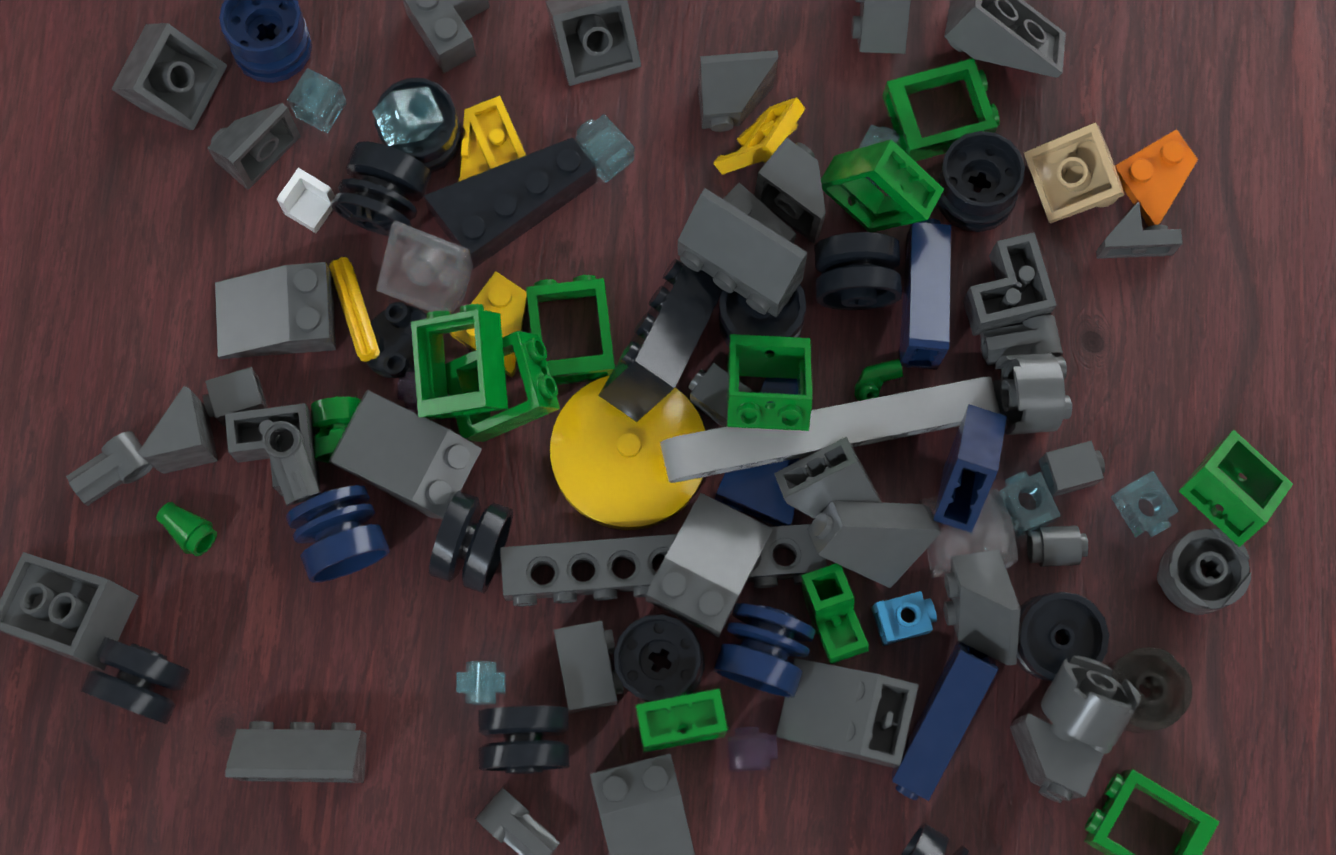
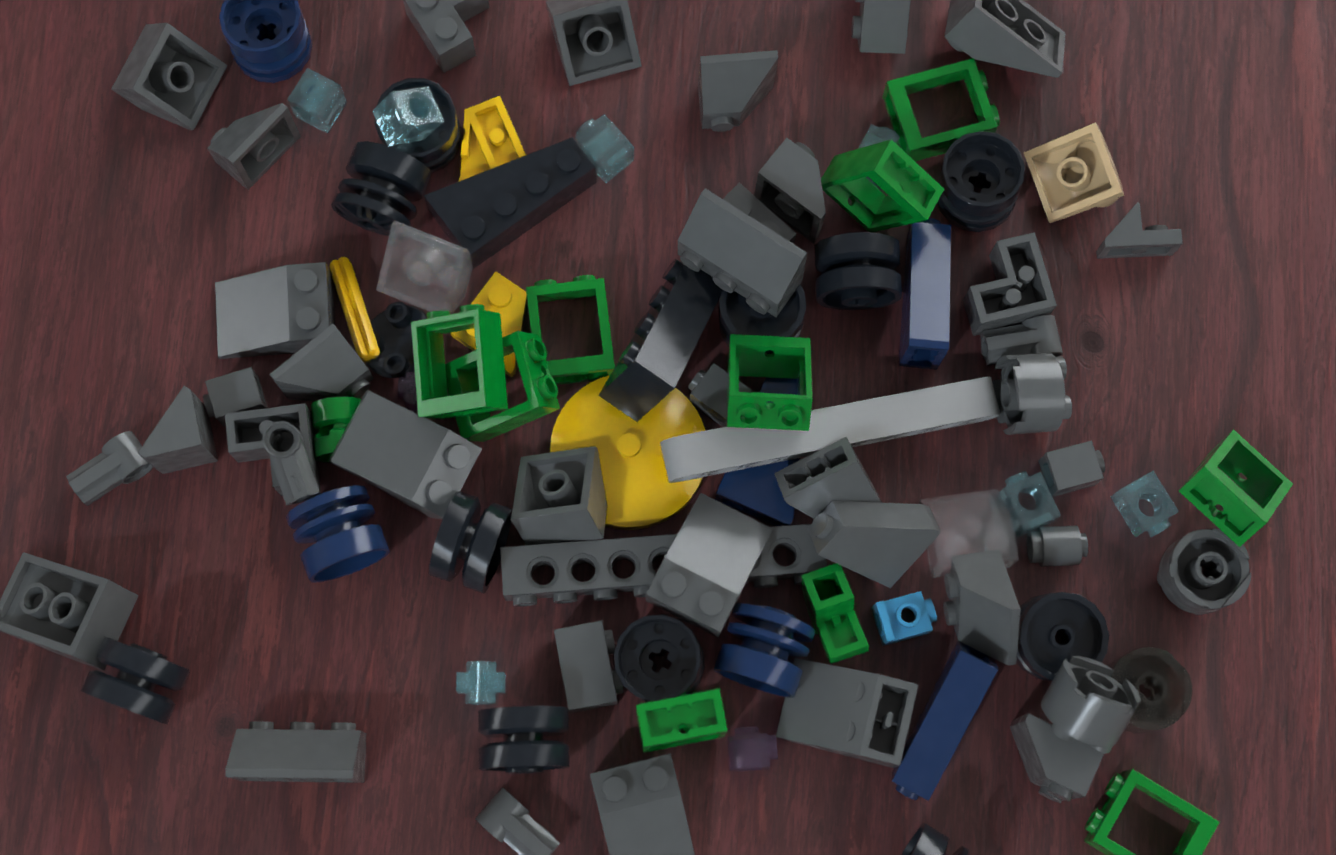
(188, 530): green cone -> none
(306, 200): white panel -> none
(323, 370): none -> dark grey slope
(560, 497): none -> dark grey slope
(763, 136): yellow wing -> none
(874, 376): green arm -> none
(970, 468): dark blue brick -> none
(1157, 175): orange wing -> none

